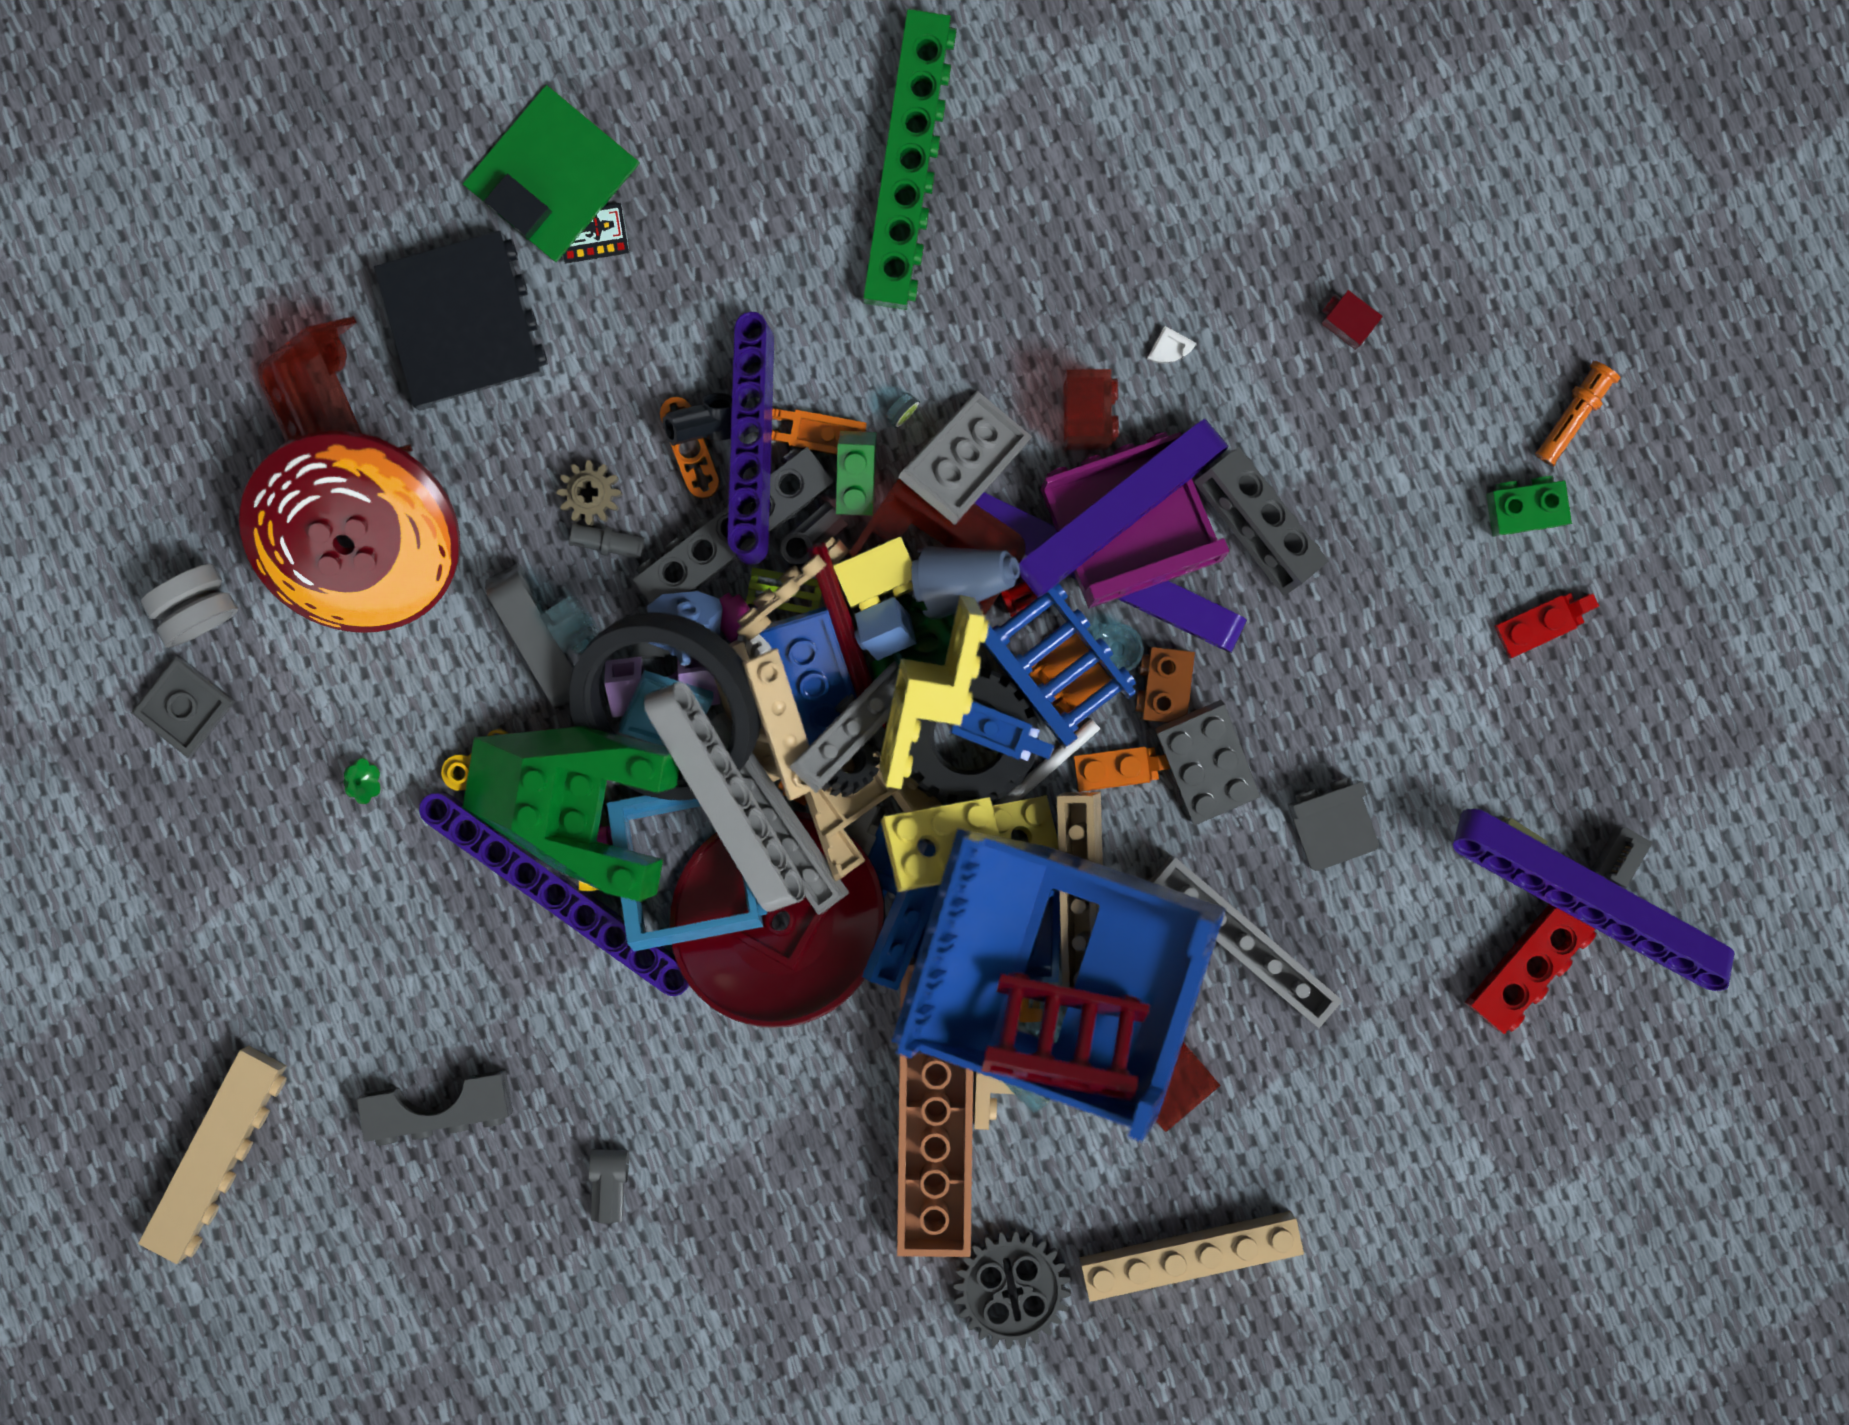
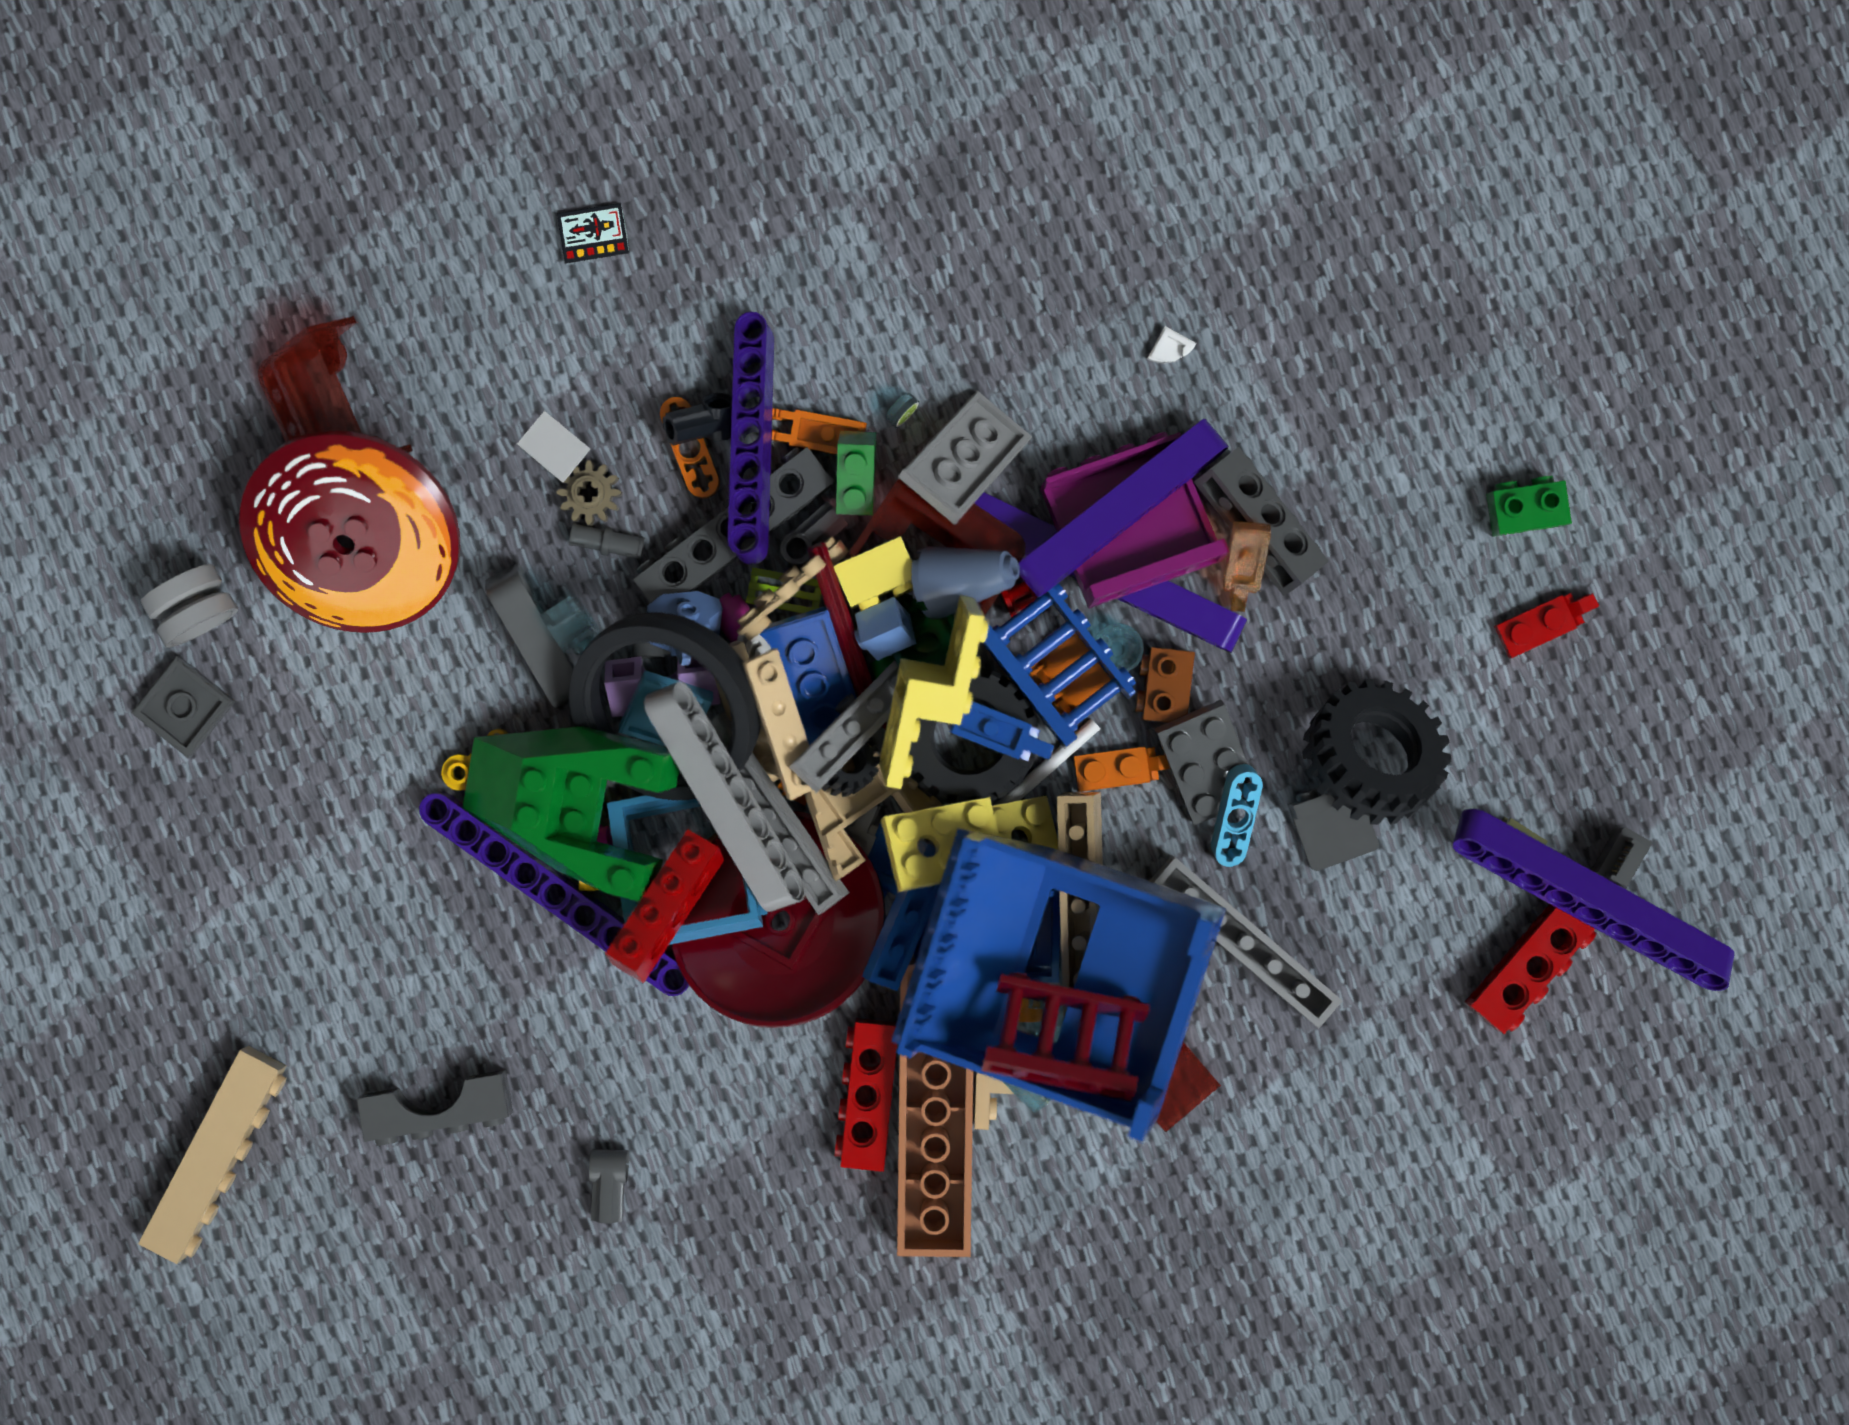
(362, 781): green plant -> none
(460, 319): black panel -> none
(551, 173): green piece -> none
(553, 446): none -> white sticker
(665, 906): none -> red brick
(870, 1151): none -> red brick
(920, 31): green brick -> none
(1043, 1282): dark grey gear -> none
(1088, 409): clear red brick -> none
(1191, 1256): tan brick -> none
(1232, 800): none -> medium azure beam
(1245, 561): none -> clear orange hinge
(1350, 318): dark red brick -> none
(1350, 777): none -> black tyre
(1586, 399): orange pin -> none

